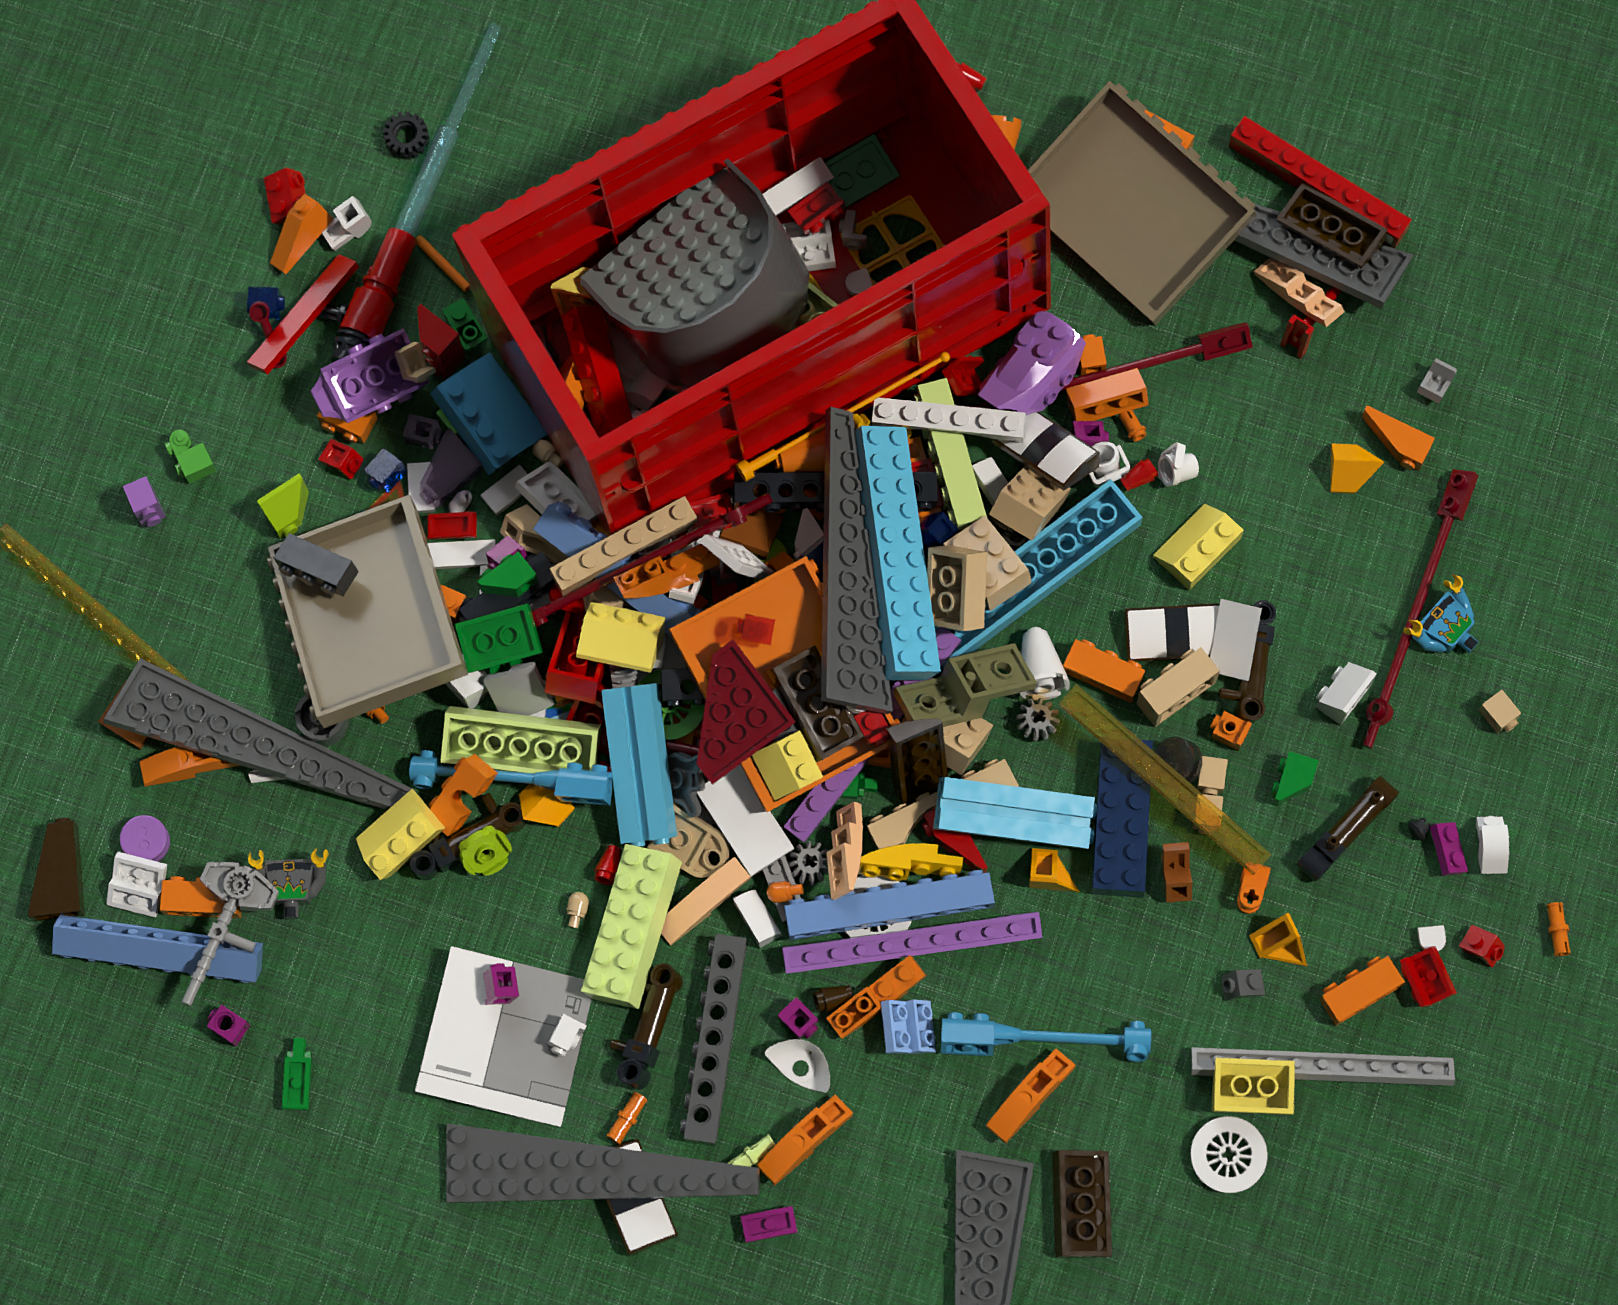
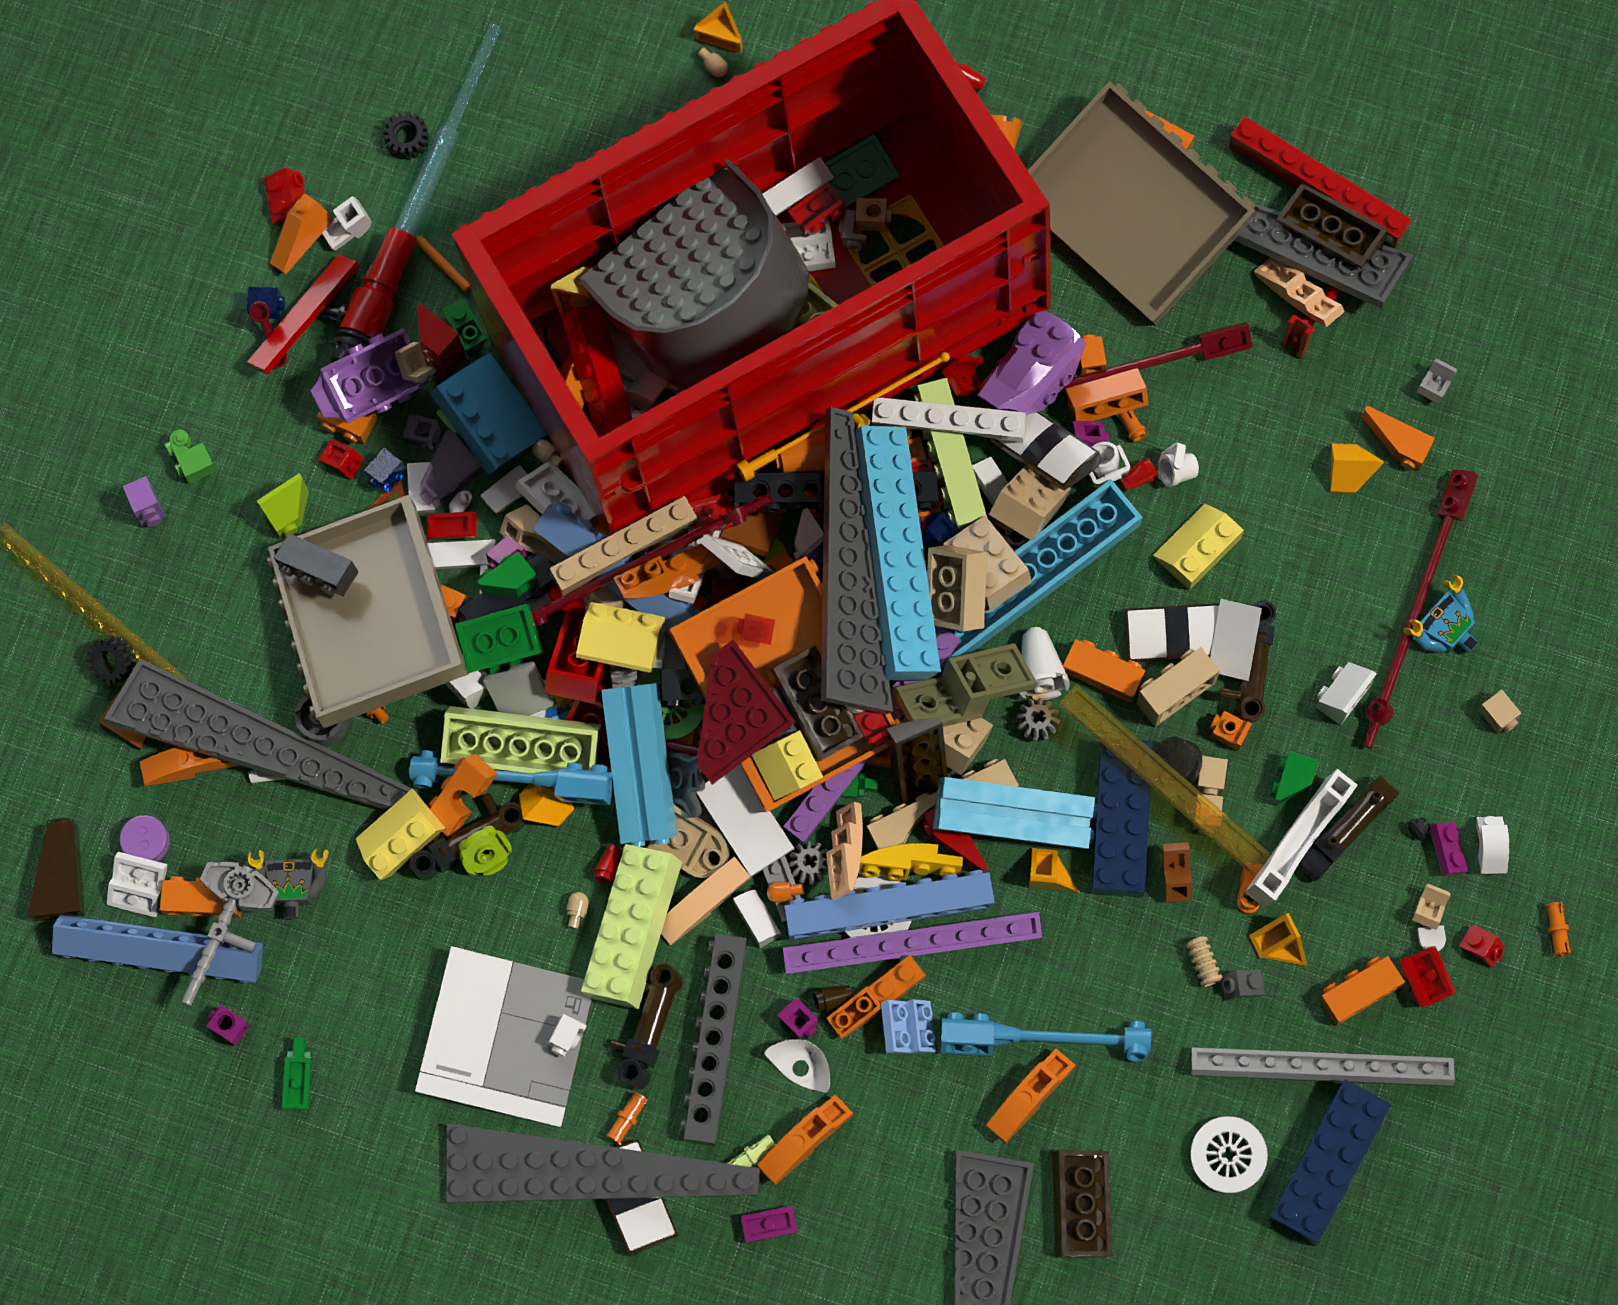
(100, 663): none -> black tyre
(507, 981): magenta brick -> none
(713, 63): none -> tan cylinder
(719, 30): none -> light orange slope
(858, 282): white tile -> none
(868, 205): none -> tan brick
(1204, 962): none -> tan piece
(1253, 1086): light yellow slope -> none
(1304, 831): none -> white arch
(1330, 1162): none -> dark blue brick
(1431, 906): none -> tan bracket

